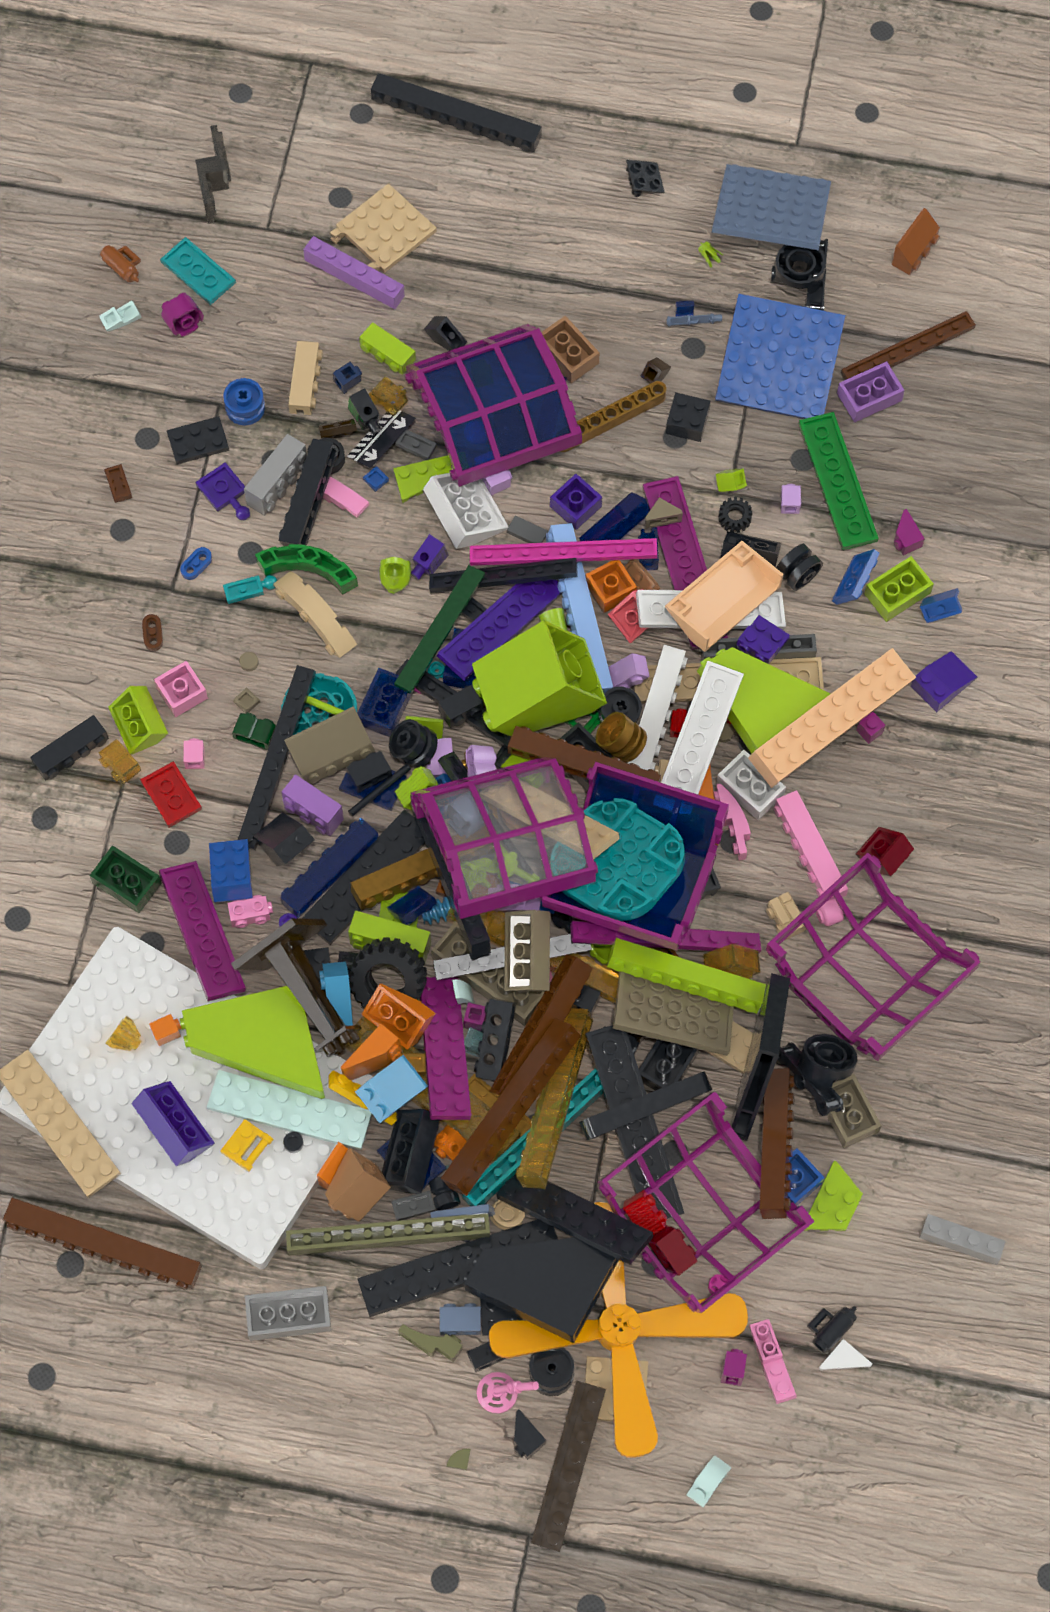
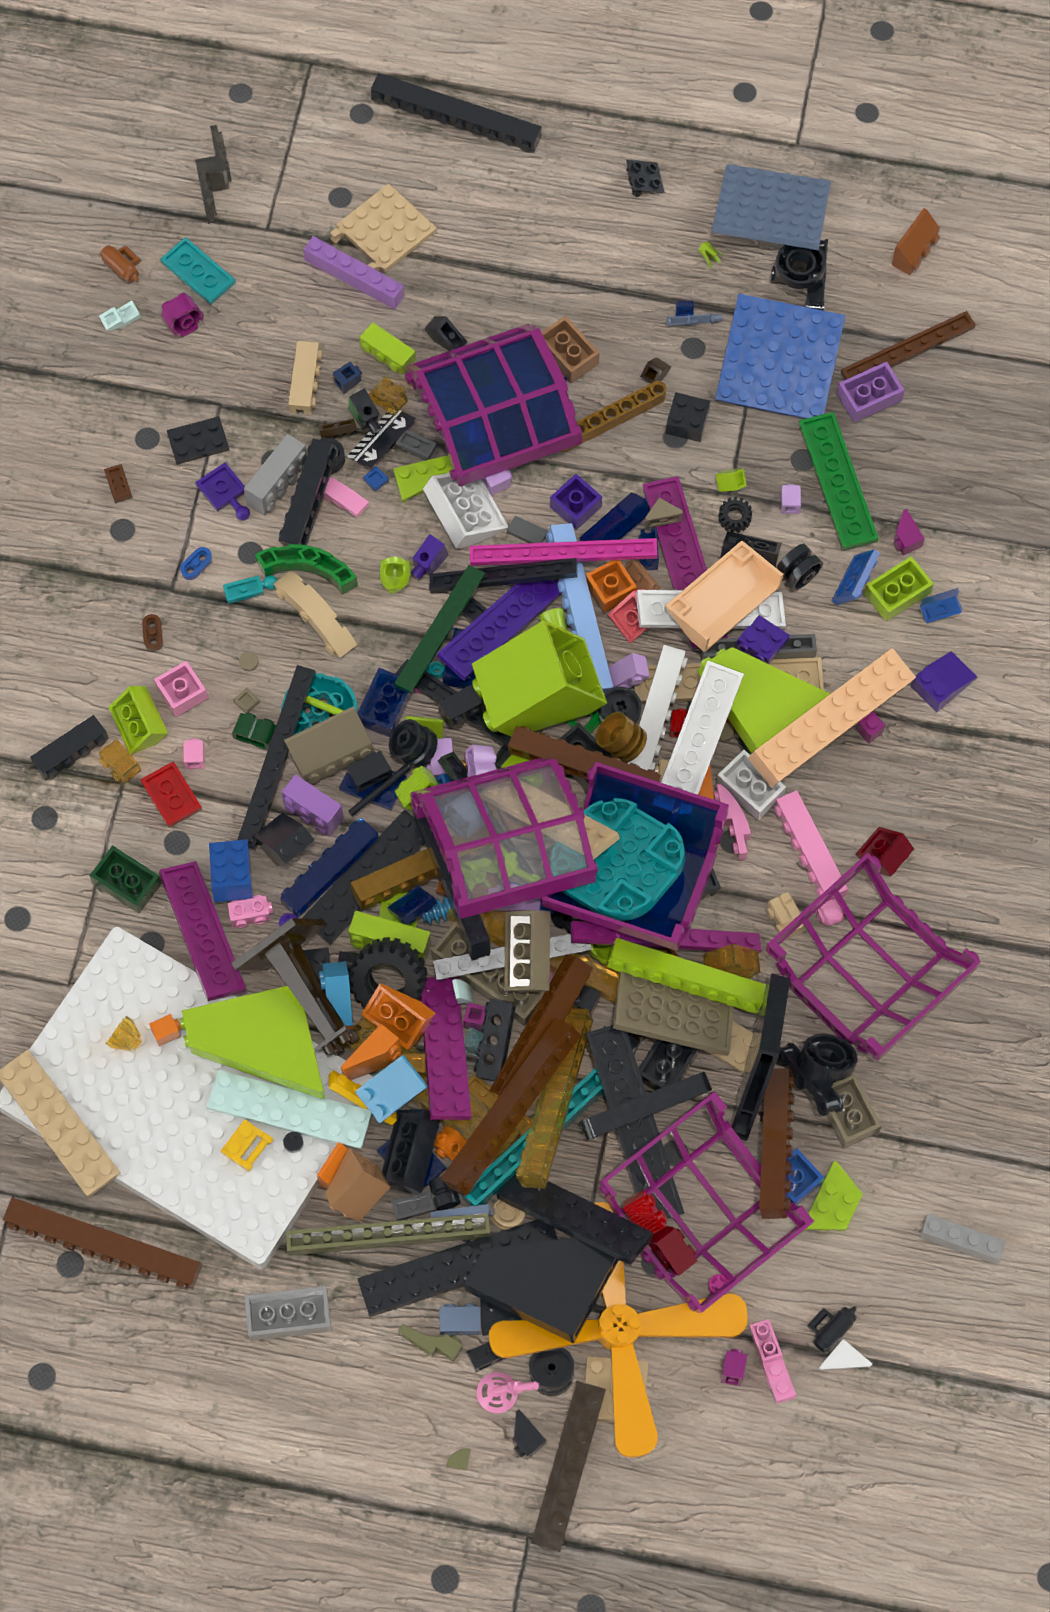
(172, 1122): dark purple slope -> none
(244, 401): blue wheel -> none
(708, 1481): light aqua brick -> none

